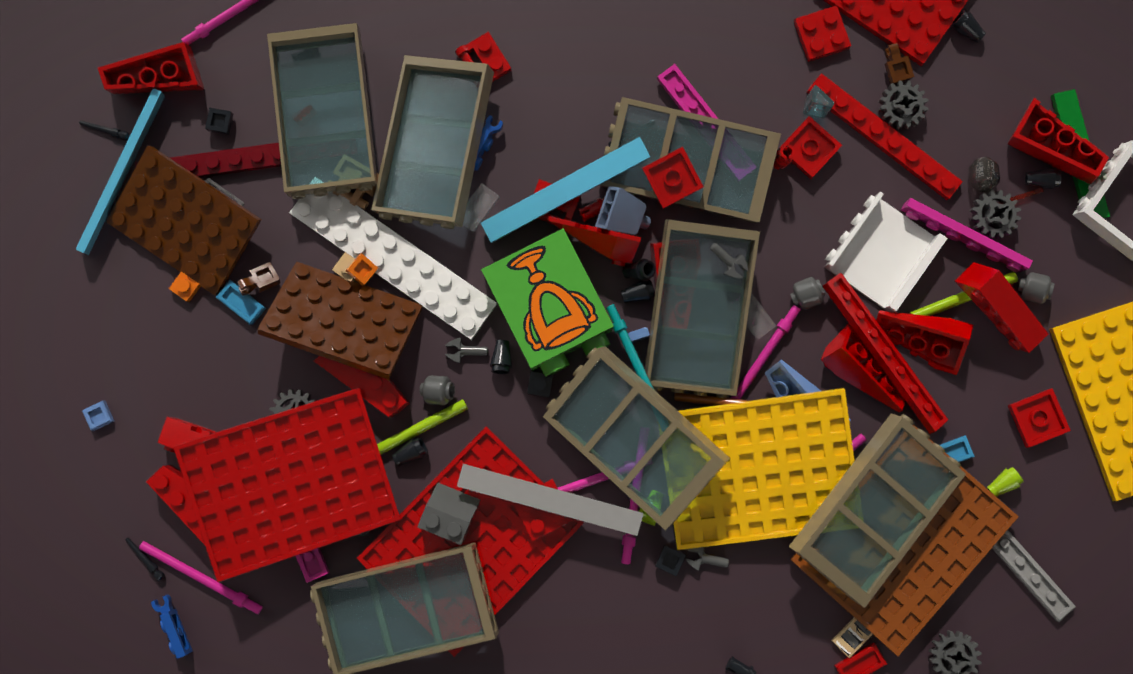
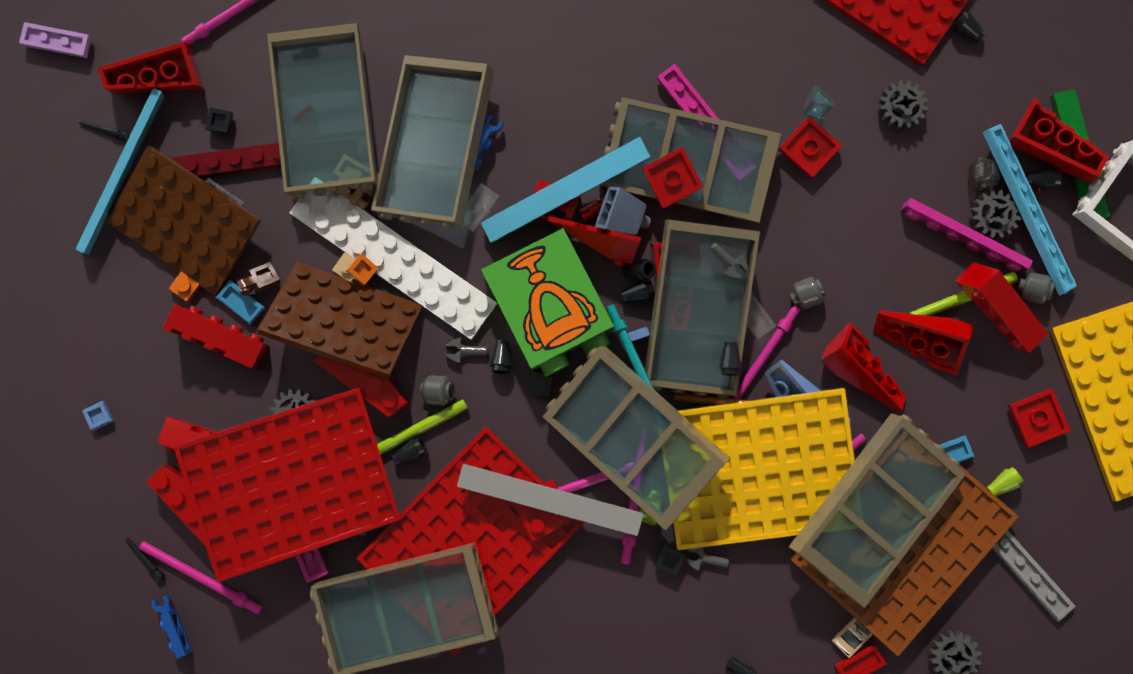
(55, 40): none -> lavender plate
(216, 336): none -> red wedge
(449, 513): dark grey slope -> none
(487, 53): red plate -> none
(730, 359): none -> black cone
(784, 157): red pin -> none
(822, 33): red plate -> none
(883, 253): white panel -> none
(885, 353): red plate -> none
(889, 139): red plate -> none
(897, 67): reddish brown plate -> none
(1030, 209): none -> medium azure tile

